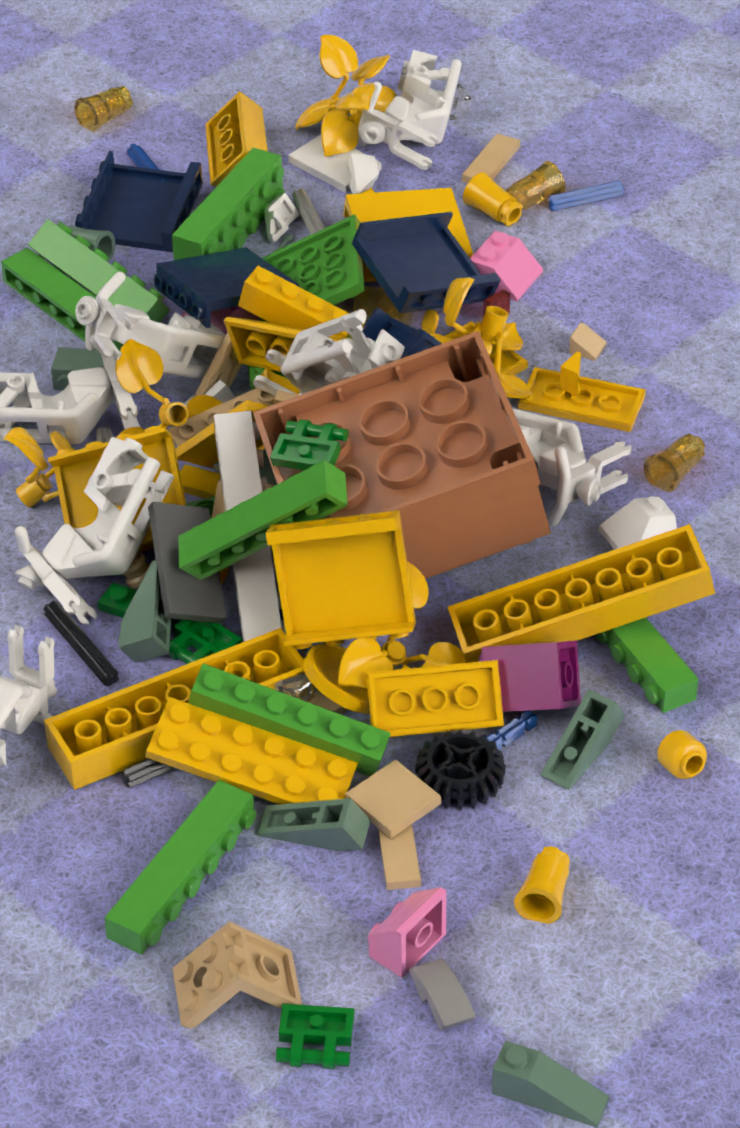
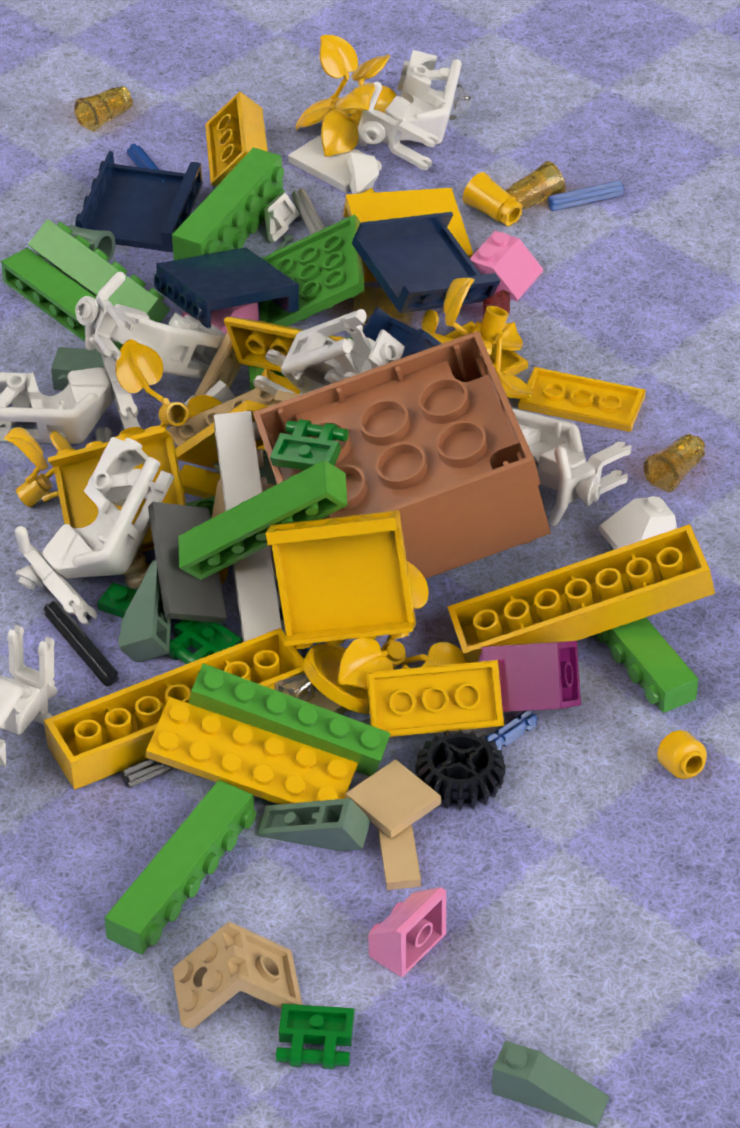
(286, 303): yellow slope -> none
(443, 992): light grey slope -> none
(492, 157): tan tile -> none
(544, 887): yellow plant -> none
(571, 374): yellow slope -> none
(583, 739): sand green slope -> none
(586, 342): tan slope -> none

